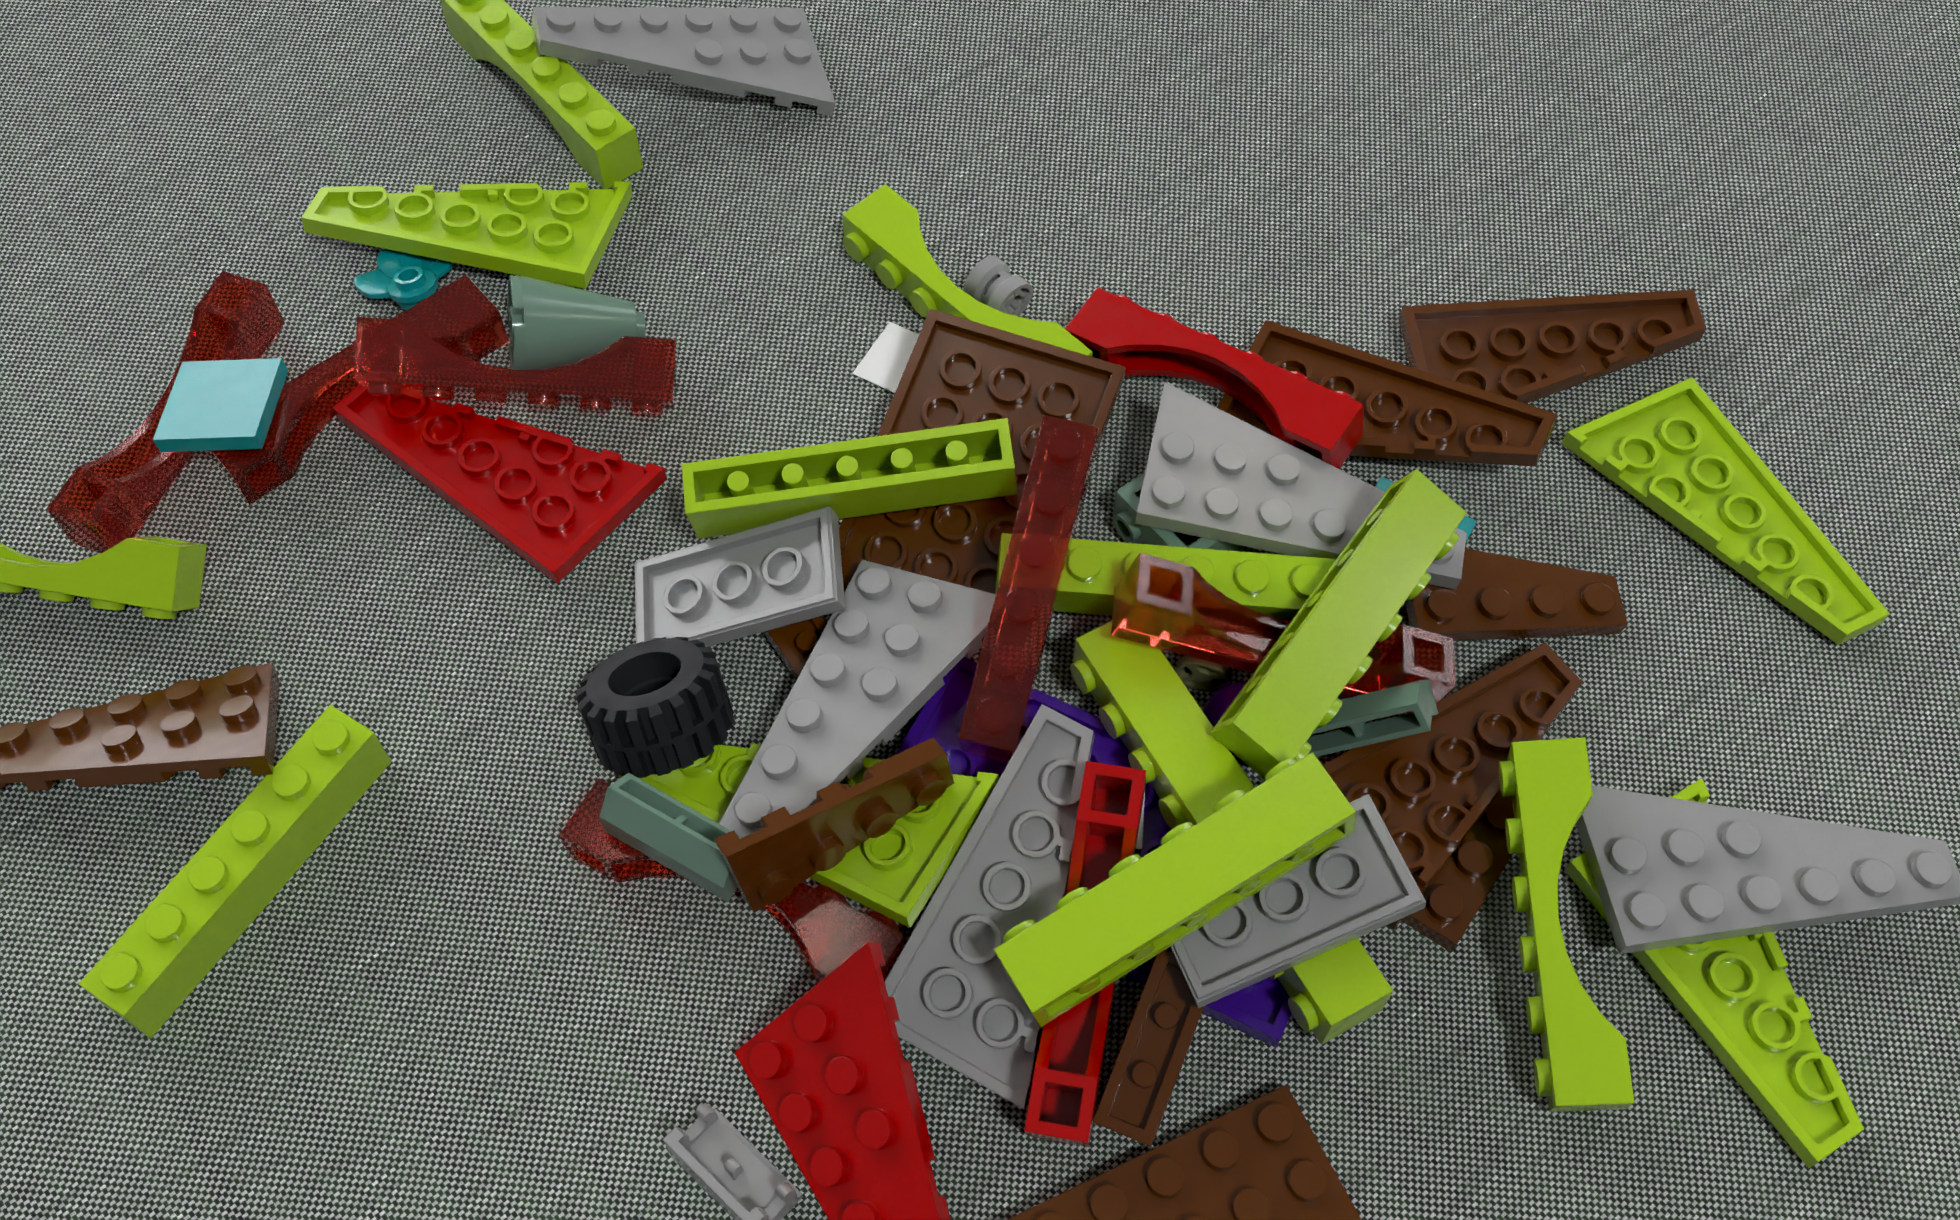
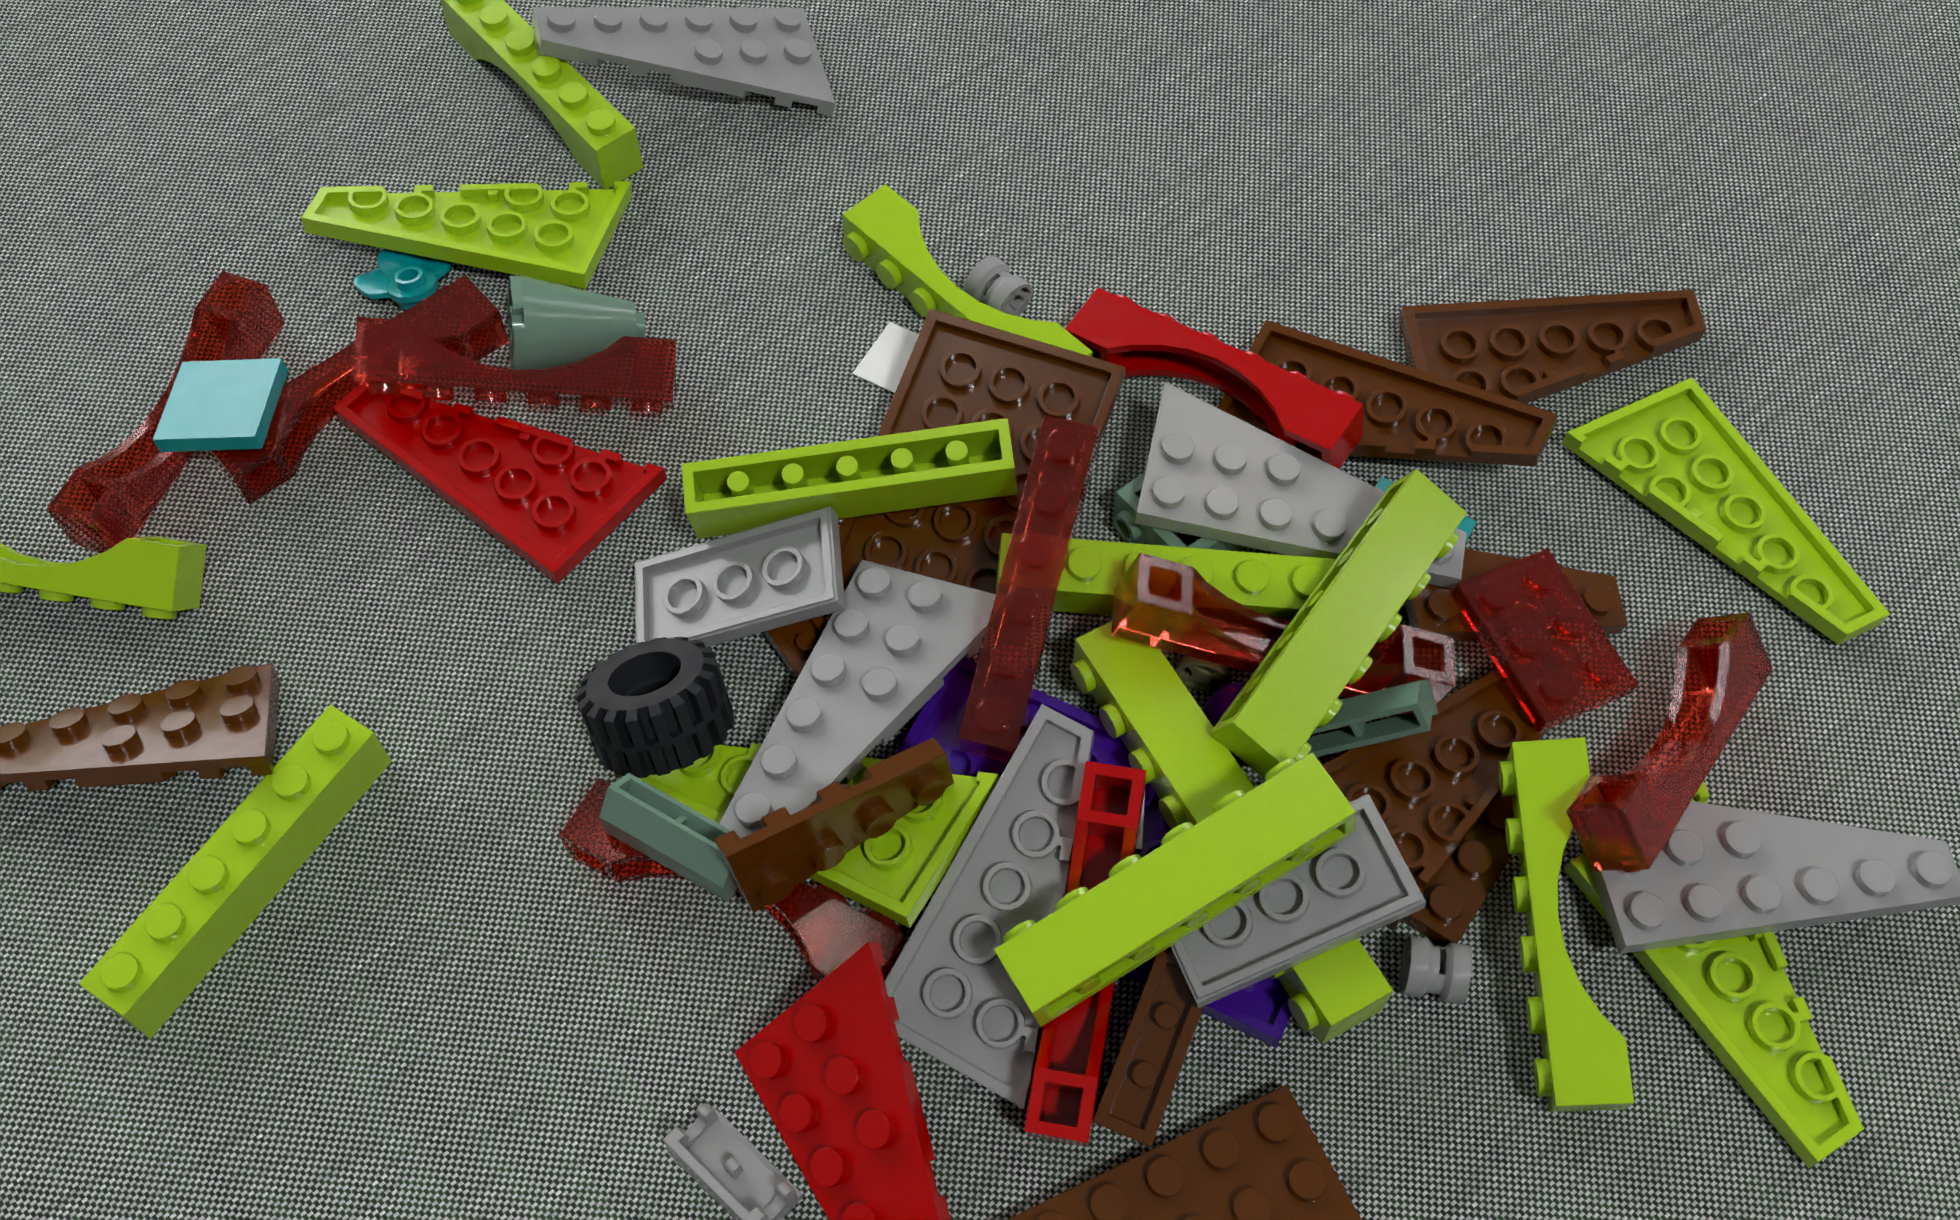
(1435, 970): none -> light grey wheel
(1544, 640): none -> clear red plate
(1632, 814): none -> clear red arch

